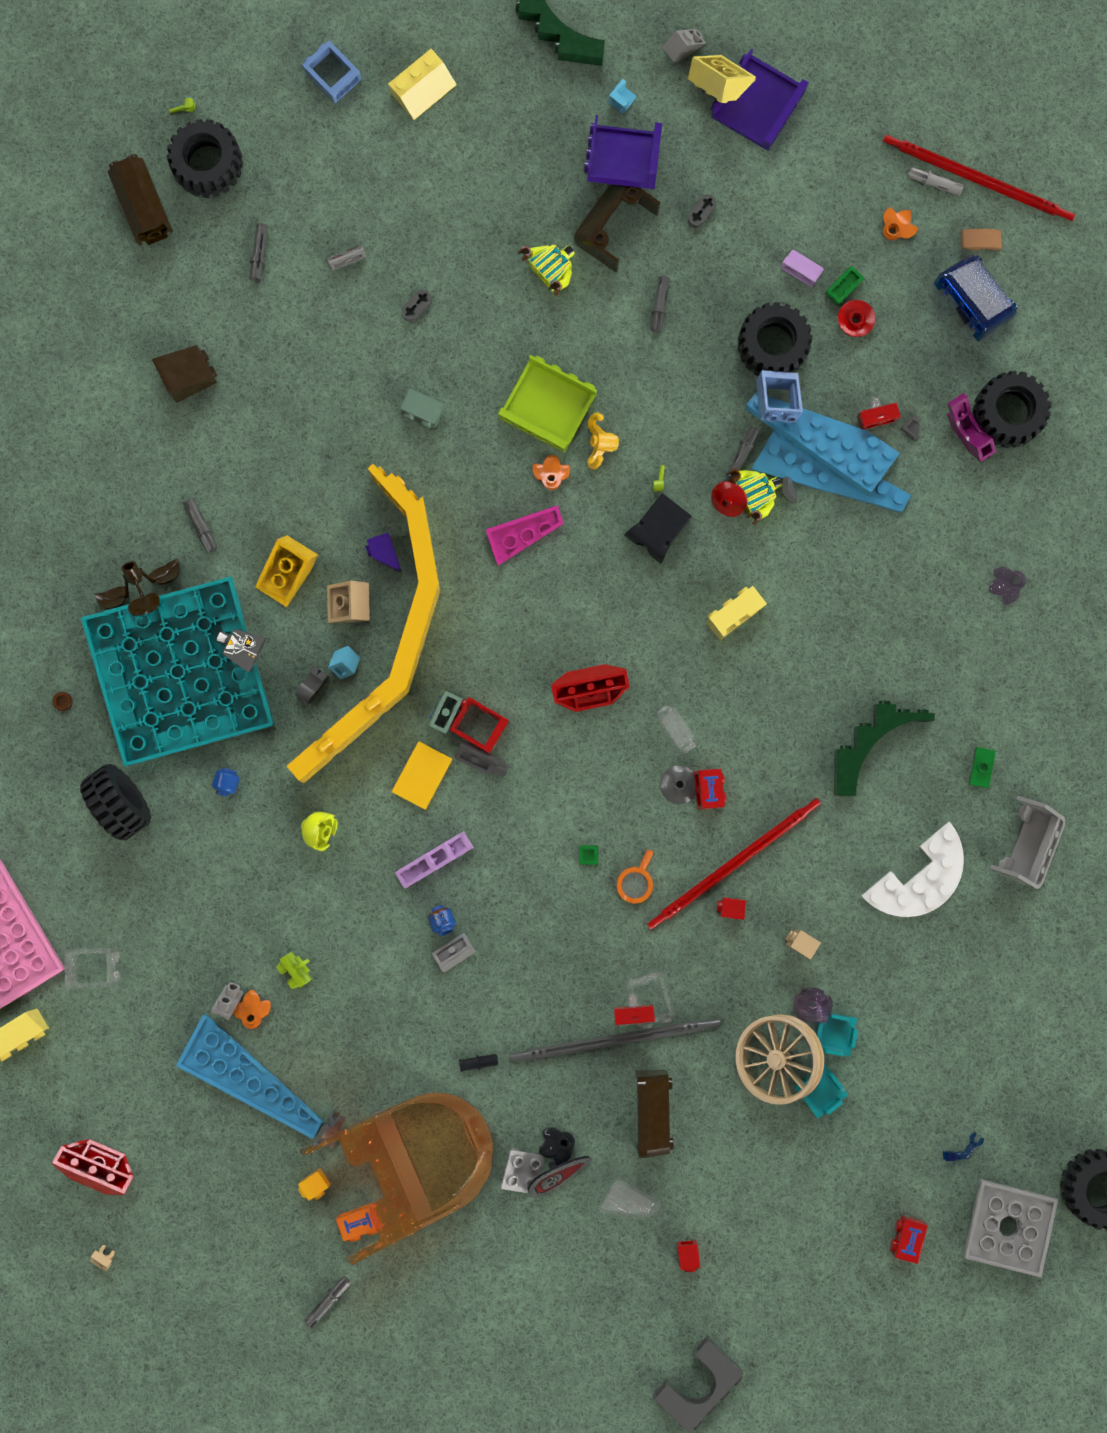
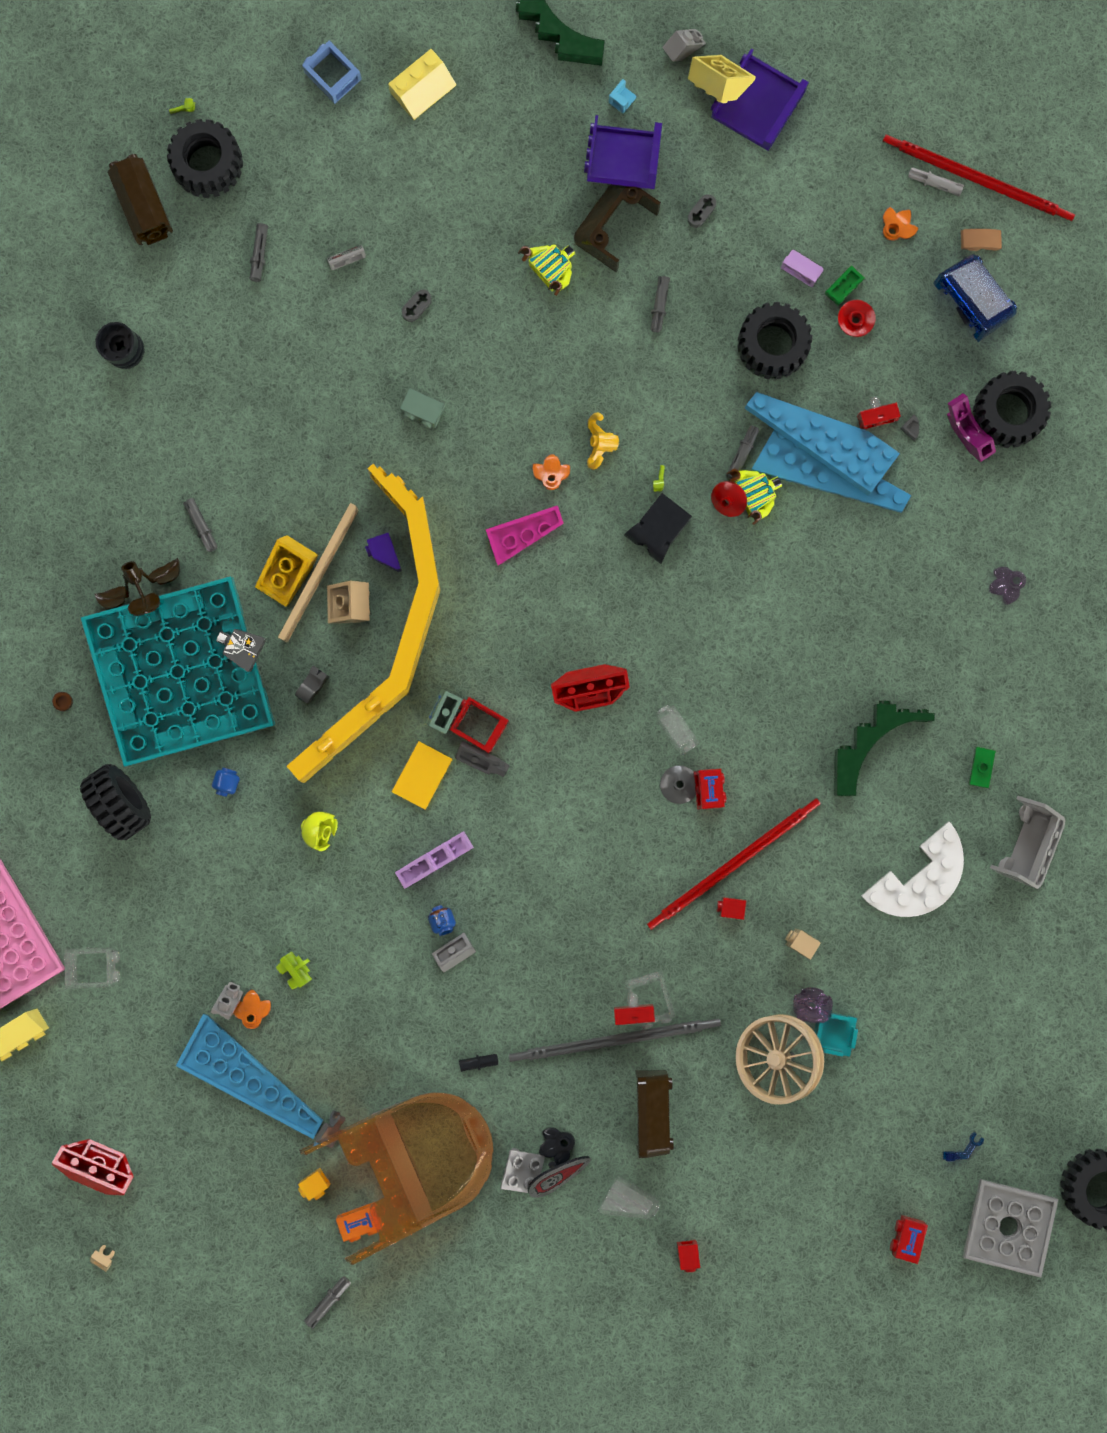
(112, 338): none -> black wheel
(185, 372): dark brown slope -> none
(318, 573): none -> tan tile
(344, 662): medium azure panel -> none
(548, 403): lime panel -> none
(588, 854): green tile -> none
(635, 883): piece -> none
(691, 1411): dark grey arch -> none
(735, 612): light yellow wedge -> none
(779, 380): medium blue window -> none
(788, 490): dark grey tile -> none
(826, 1095): teal panel -> none

